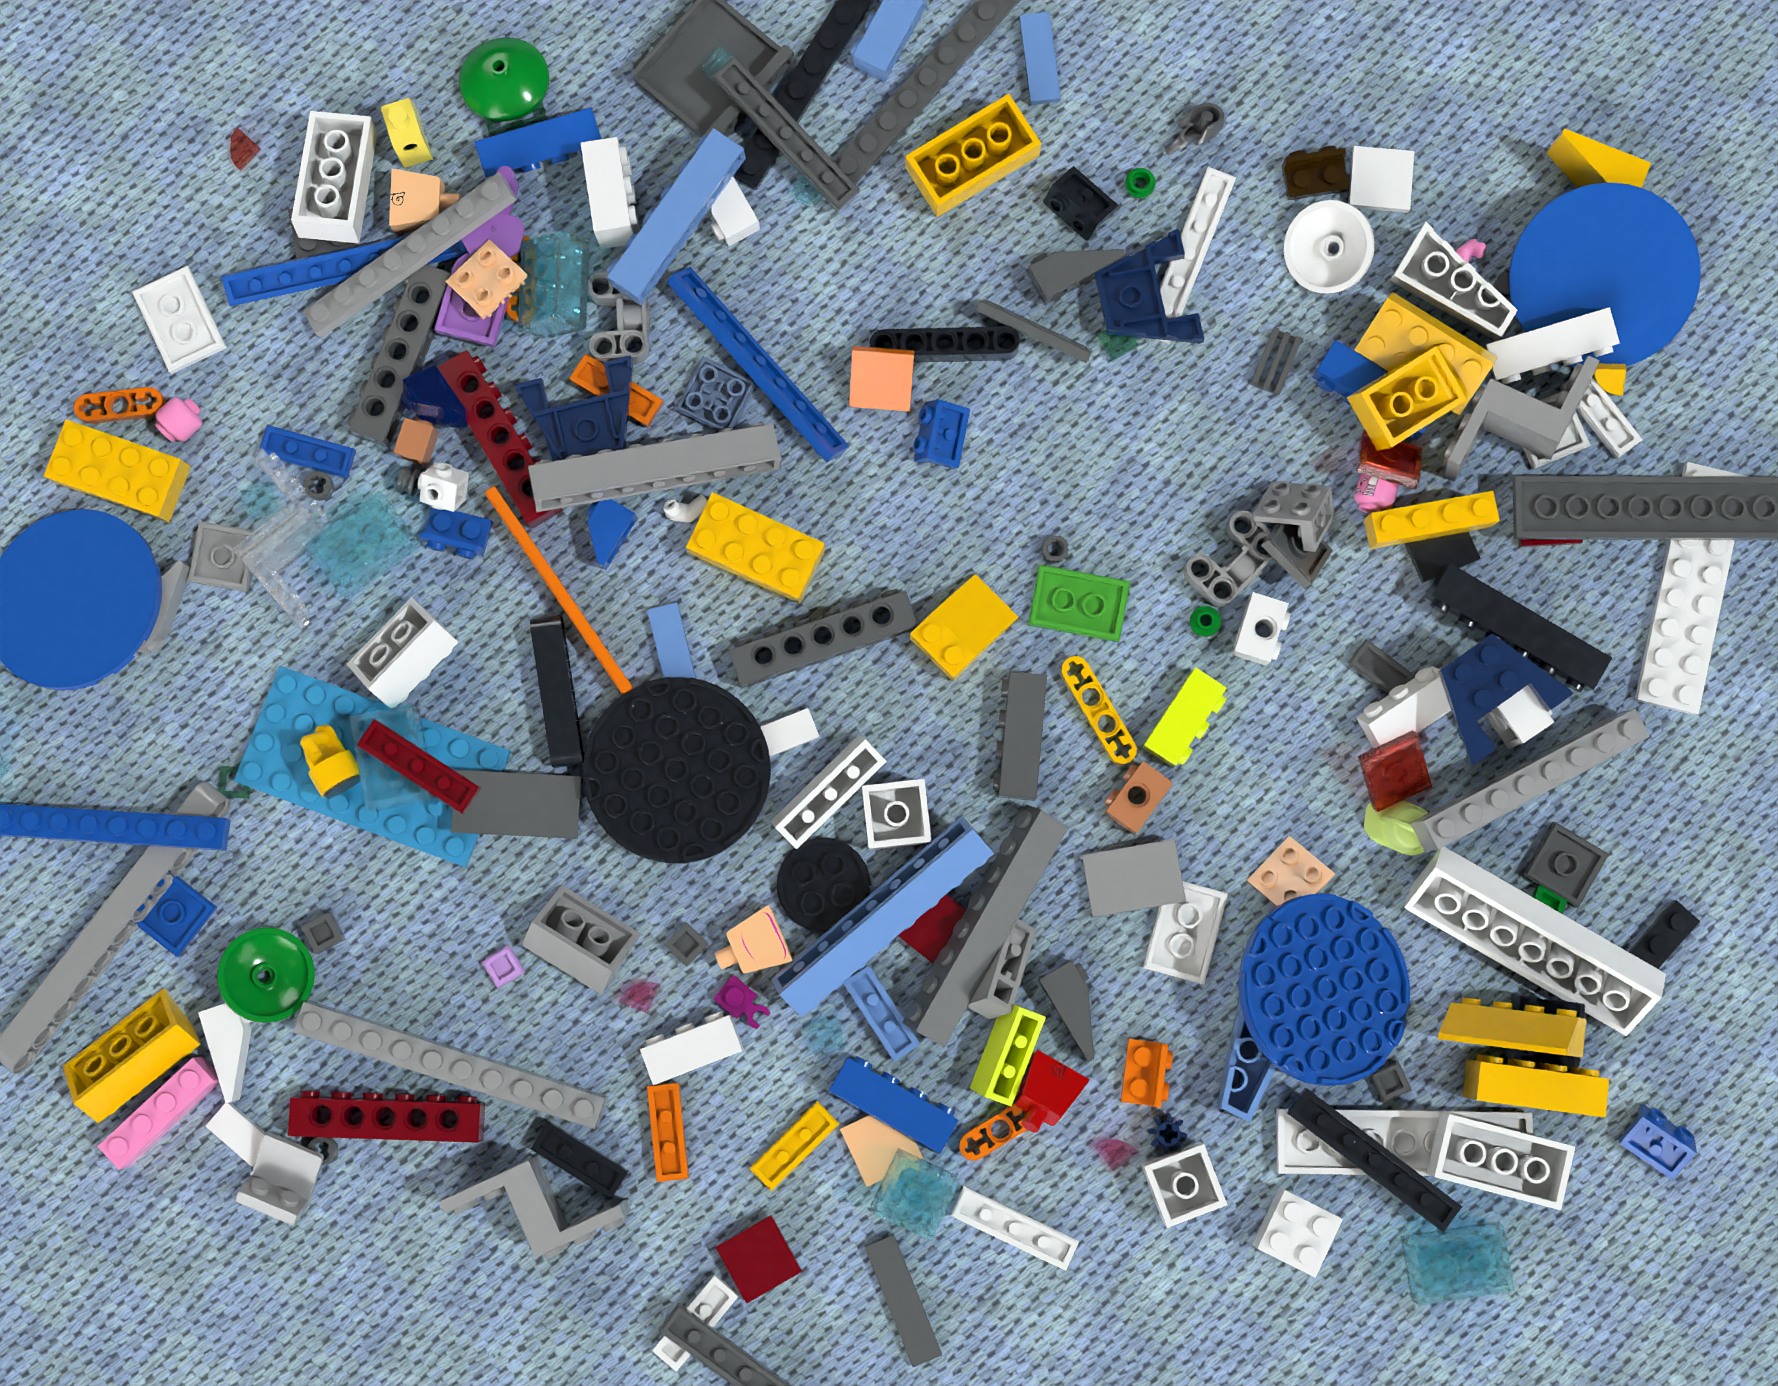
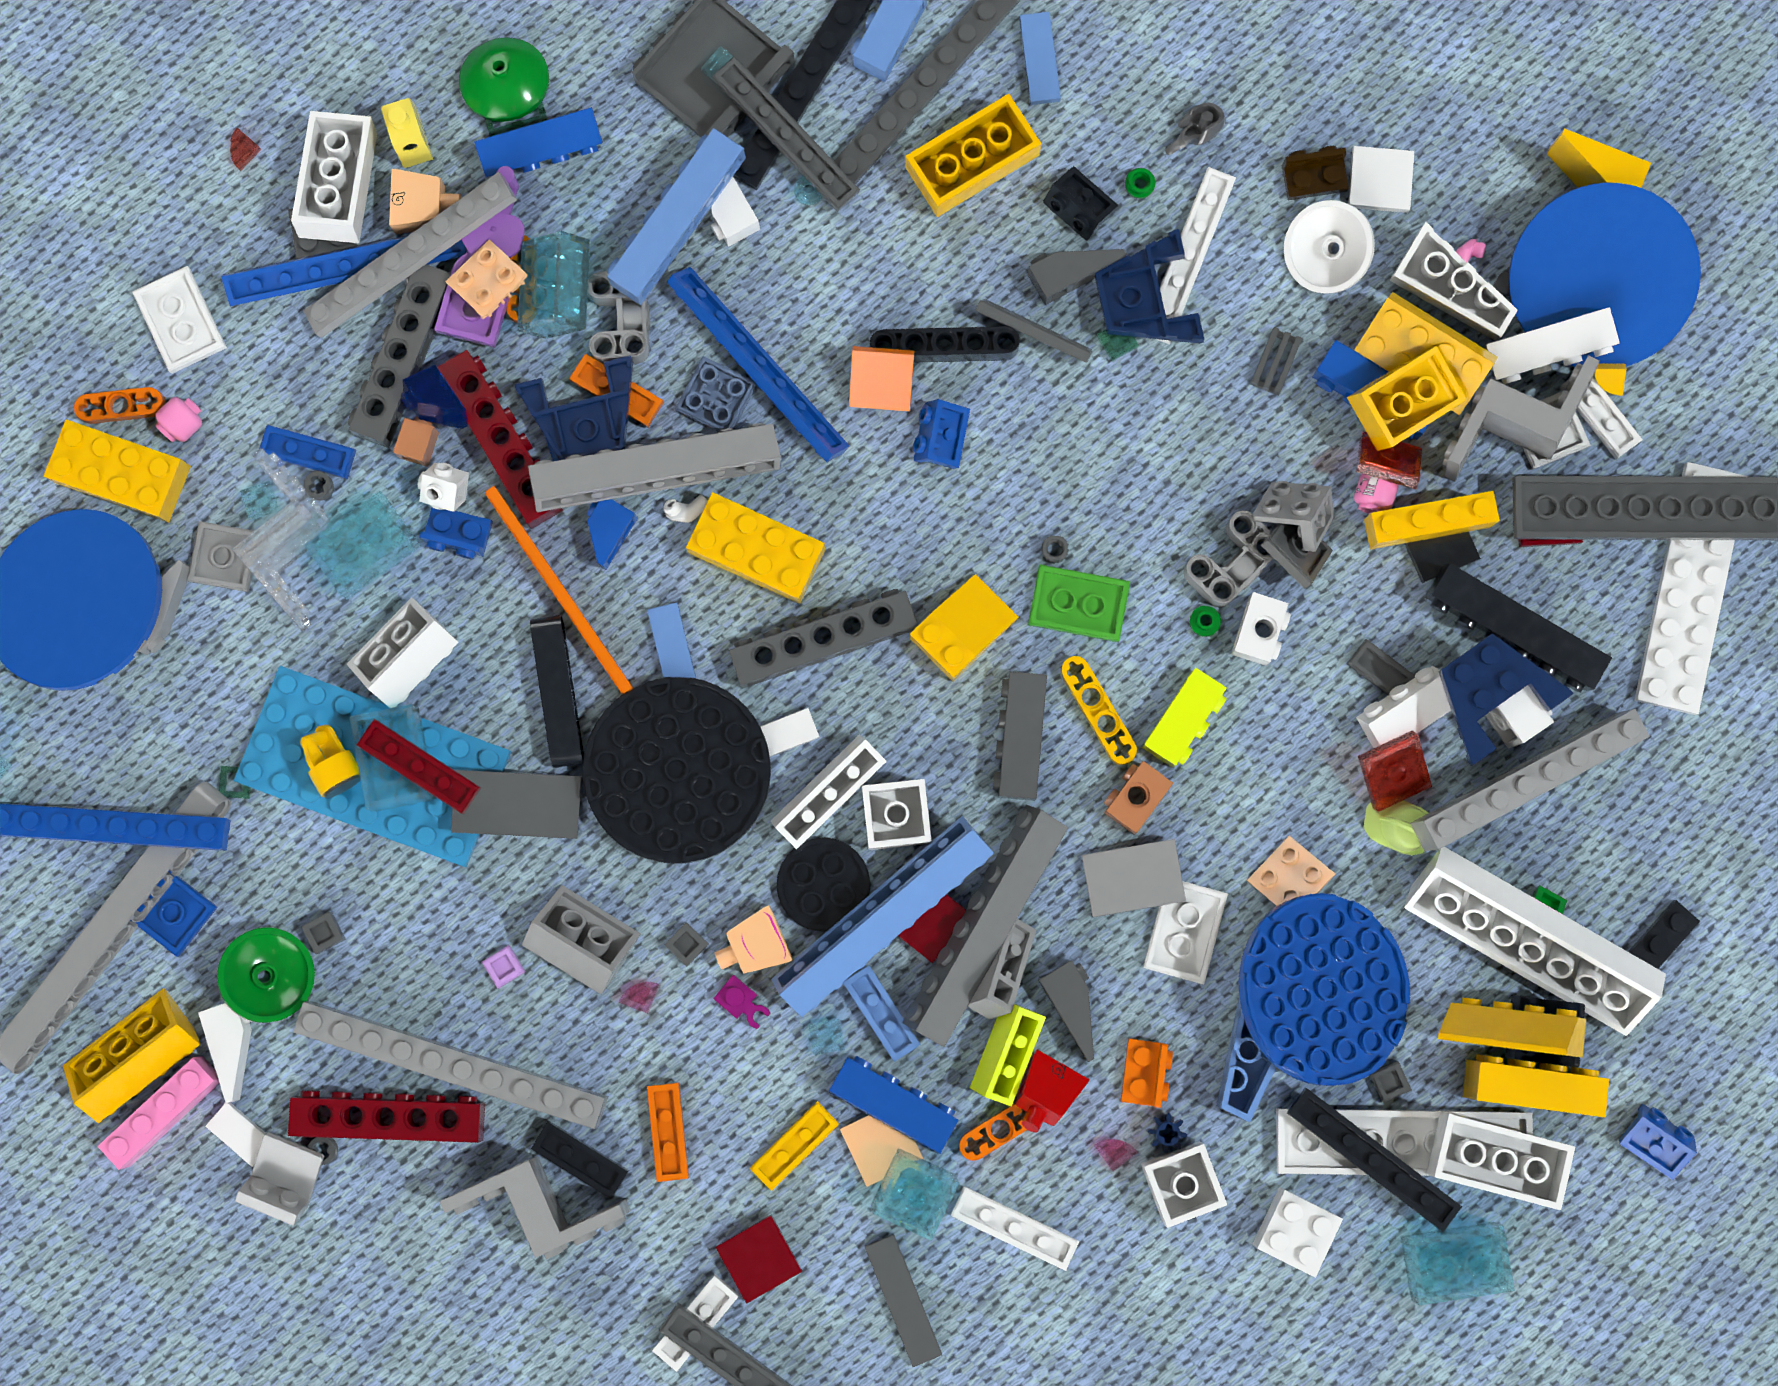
(408, 481): dark grey bush -> none
(610, 191): white brick -> none
(691, 1047): white brick -> none
(1565, 864): dark grey tile -> none

